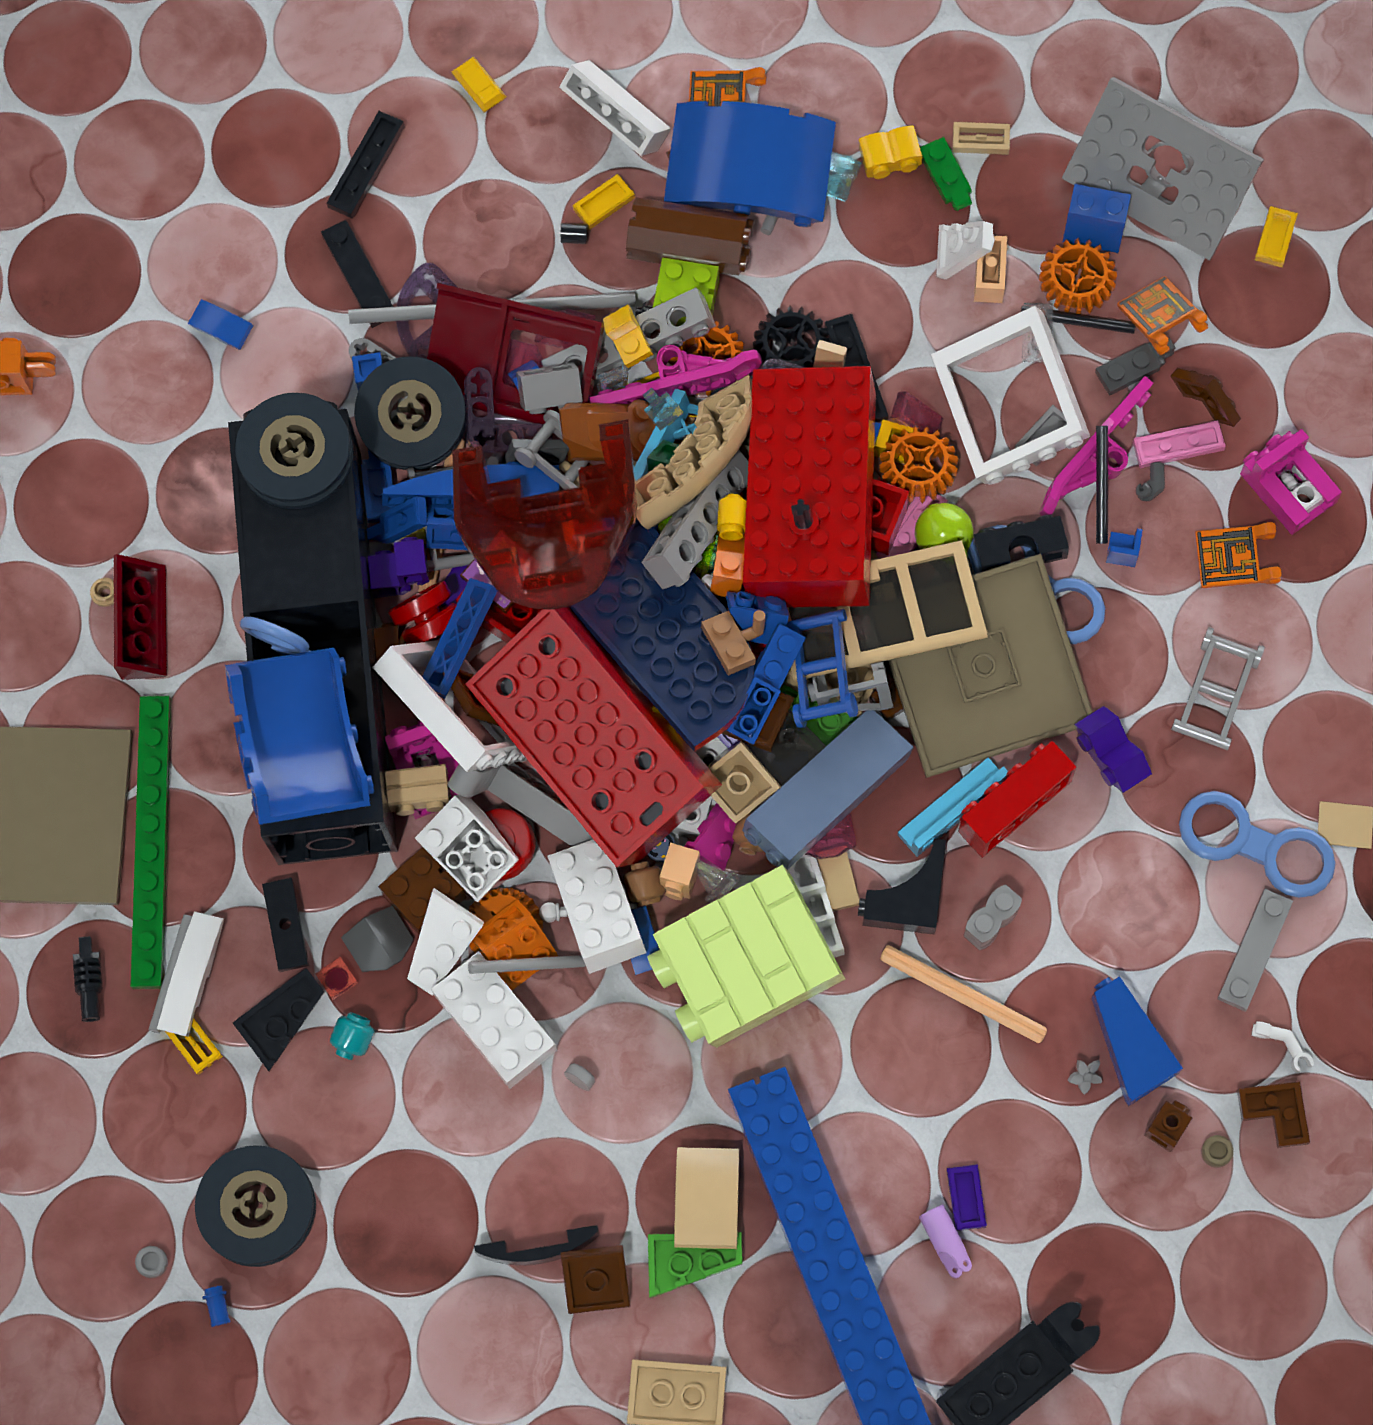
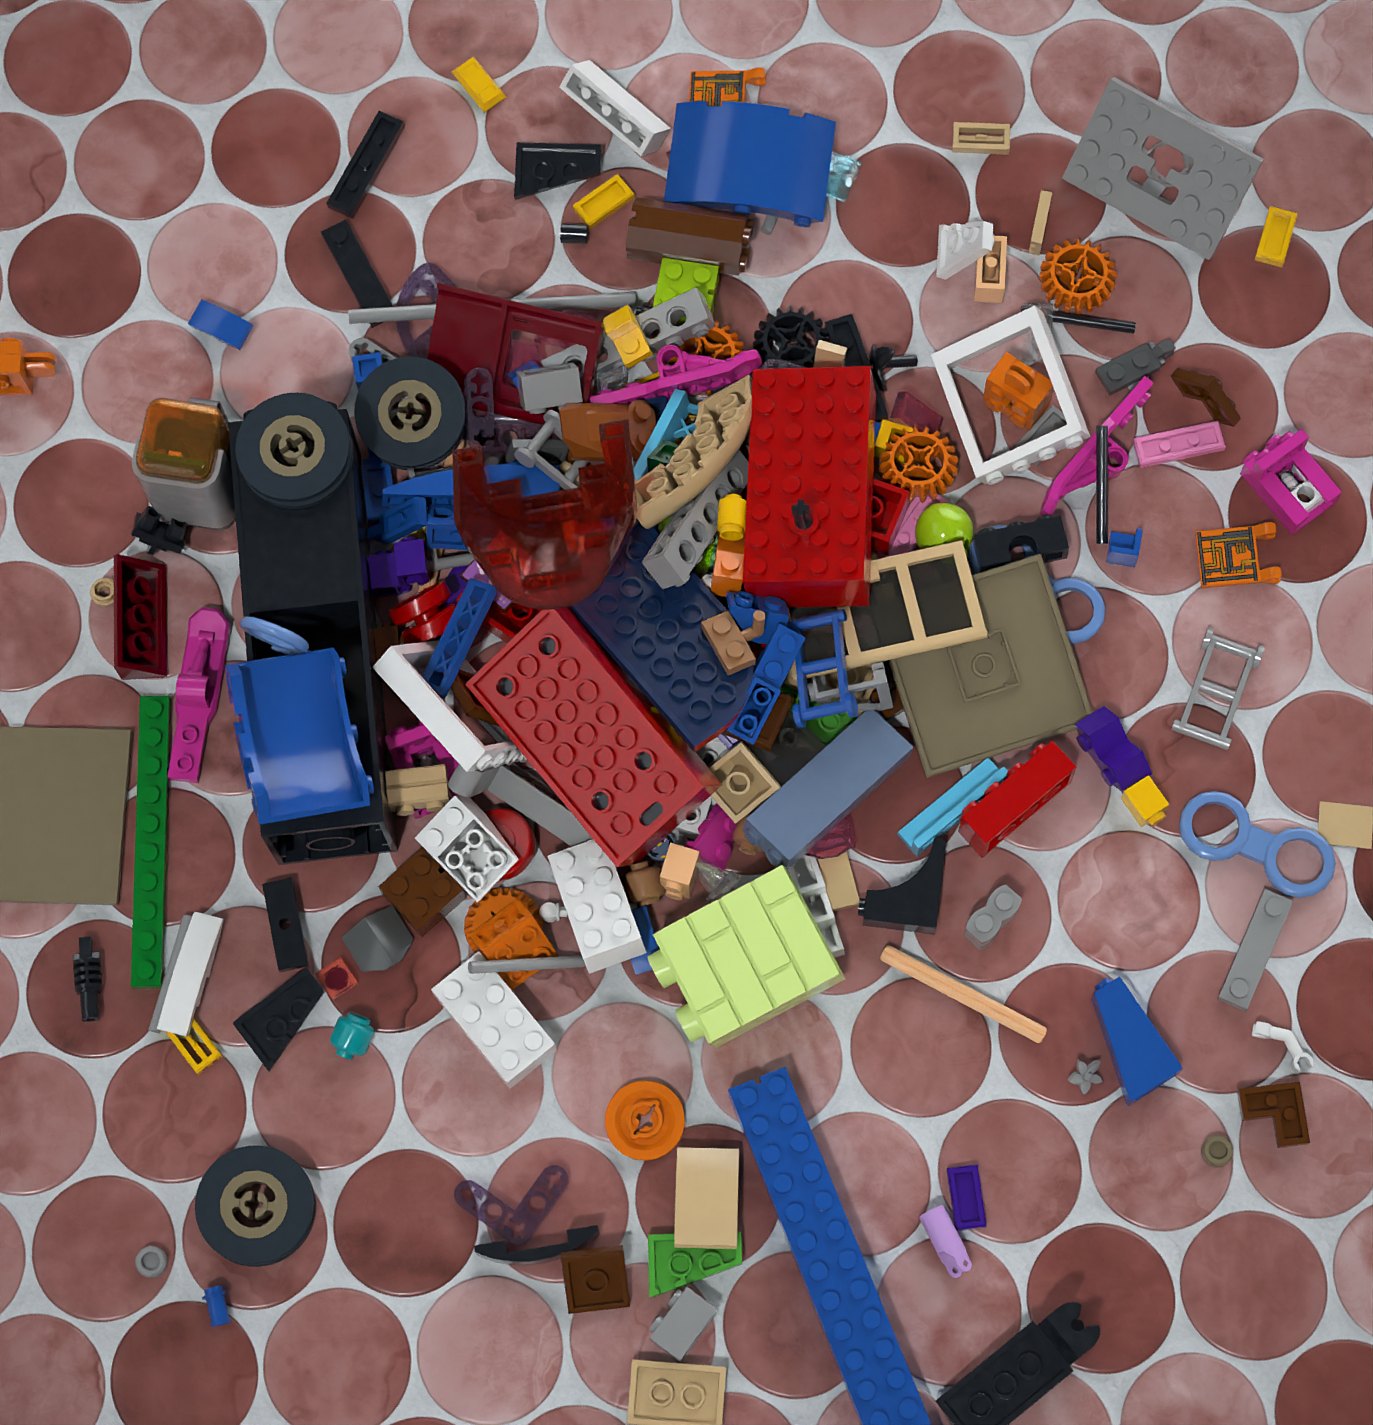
(157, 533): none -> black hips
(186, 462): none -> piece
(198, 691): none -> dark pink piece
(442, 940): white wing -> none
(521, 1213): none -> clear purple beam
(553, 165): none -> black wing
(579, 1076): light grey tile -> none
(636, 1100): none -> orange gear
(661, 409): clear light blue plate -> none
(682, 1324): none -> light grey brick
(883, 358): none -> black plant
(890, 152): yellow brick -> none
(946, 174): green hinge -> none
(1017, 384): none -> orange brick
(1040, 222): none -> tan tile
(1097, 216): blue slope -> none
(1145, 802): none -> yellow brick
(1155, 485): dark grey arm -> none
(1160, 309): flag -> none
(1163, 1134): reddish brown brick -> none

